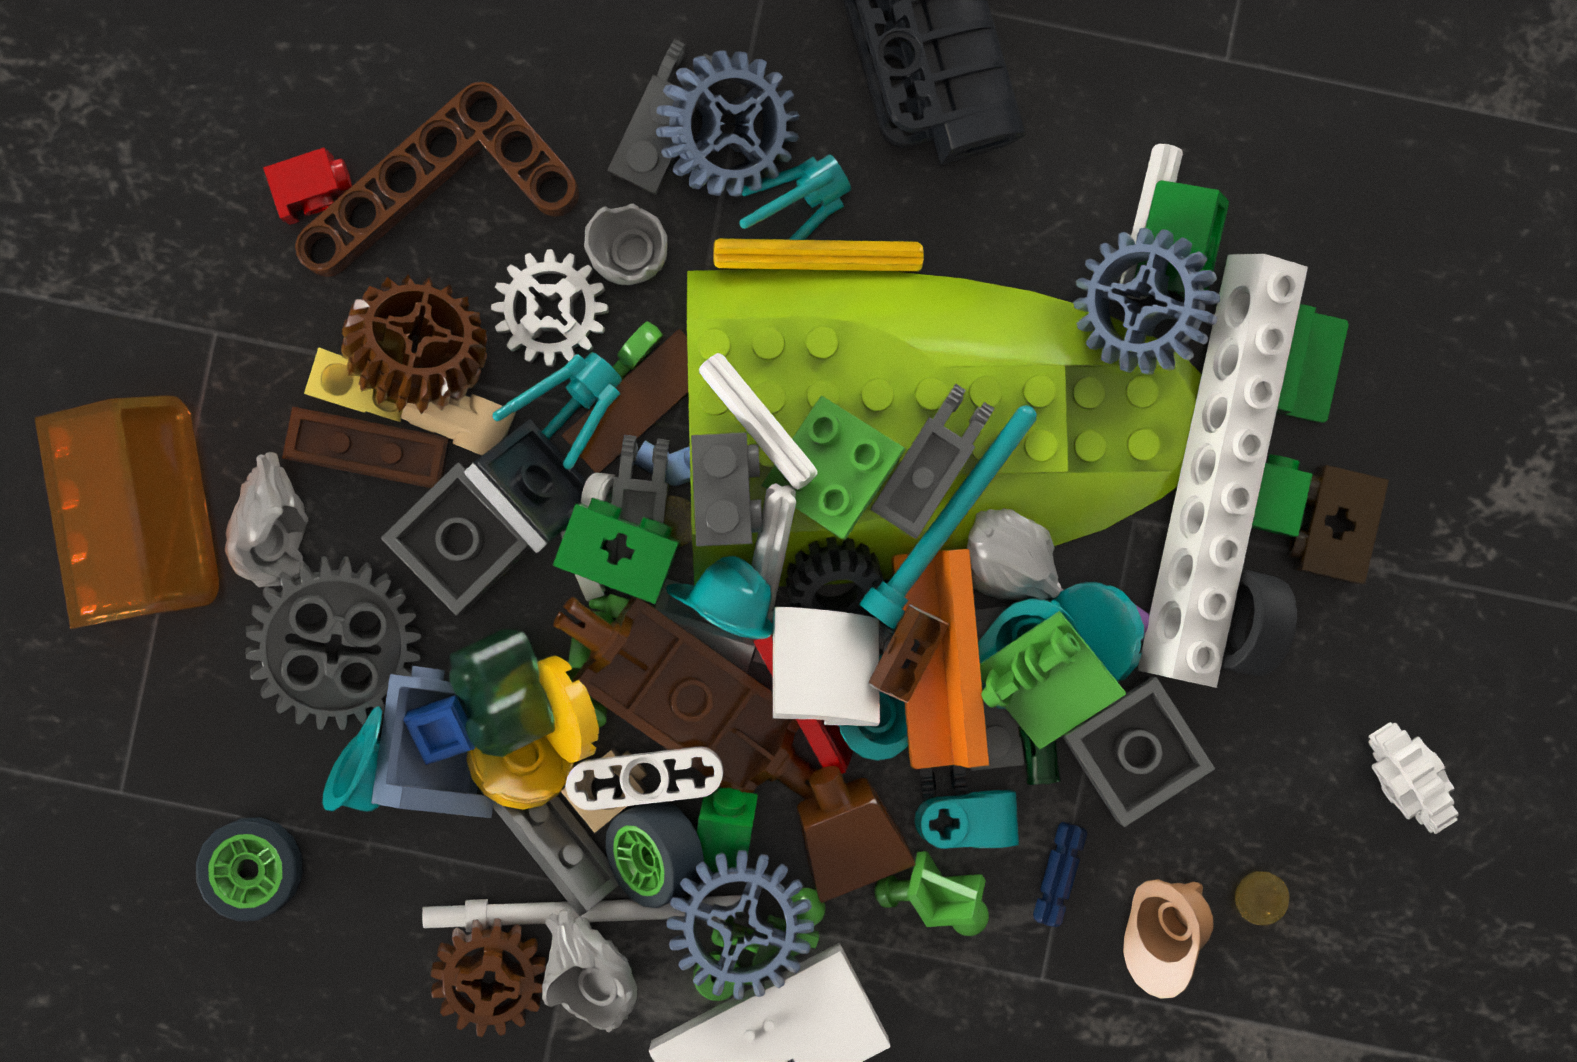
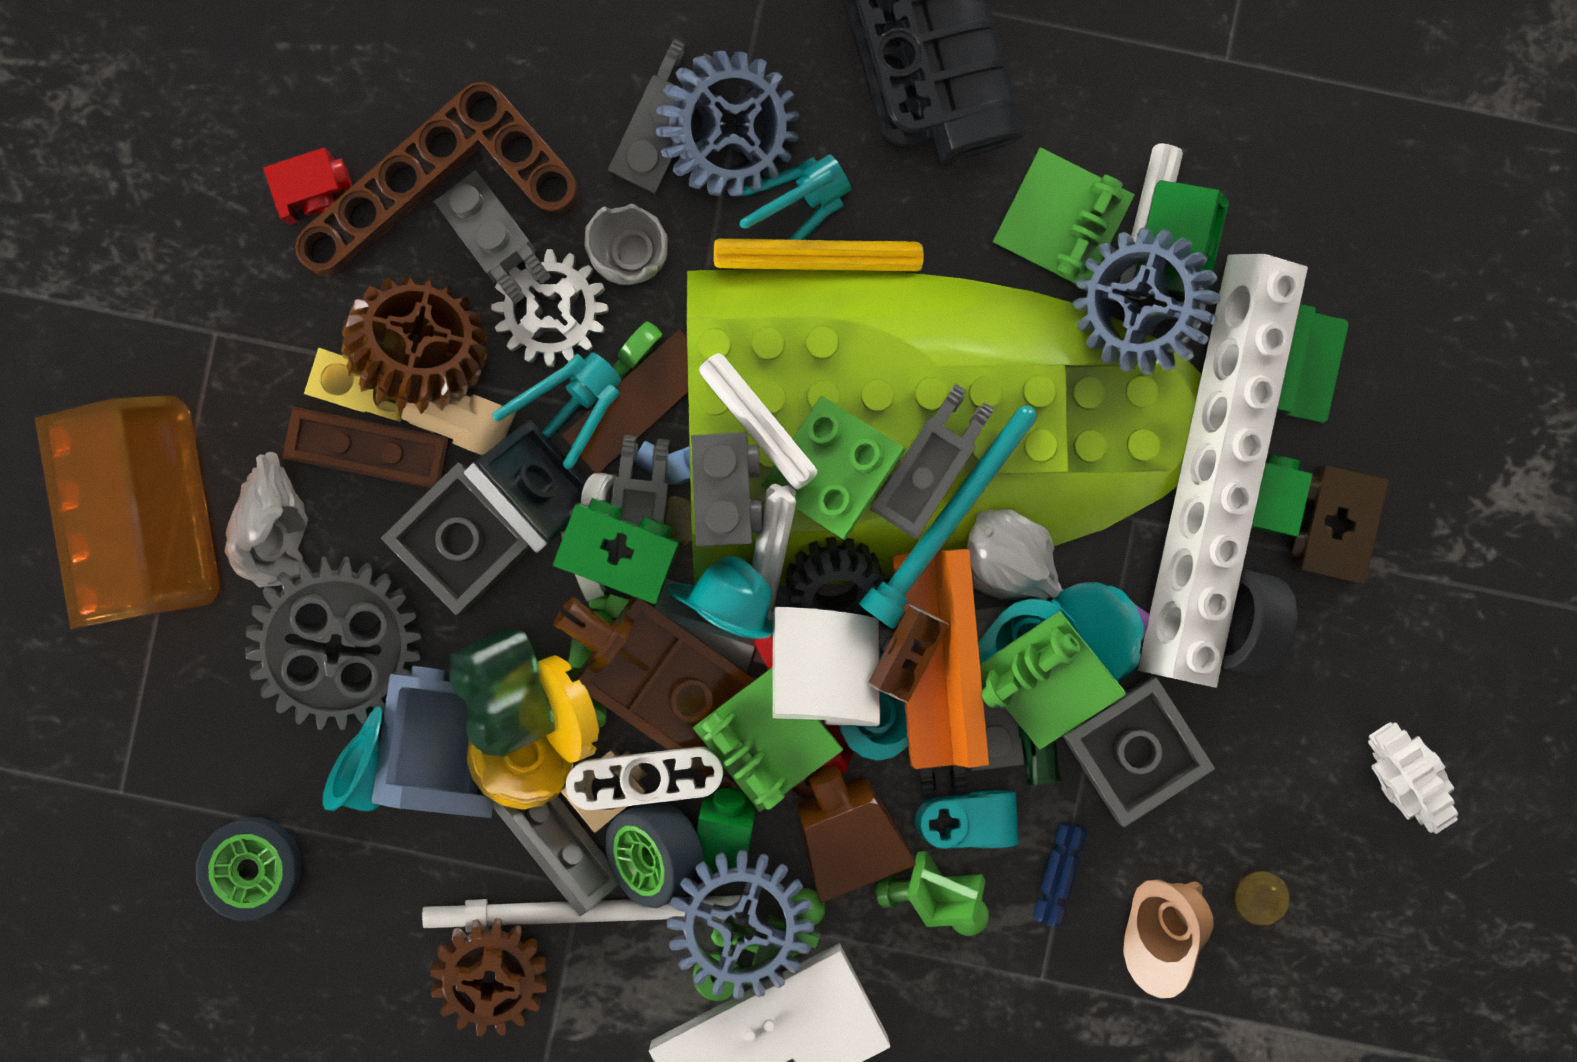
(439, 729): blue tile -> none
(490, 233): none -> dark grey hinge
(587, 973): light grey hair -> none
(761, 751): none -> bright green hinge
(1063, 216): none -> bright green hinge

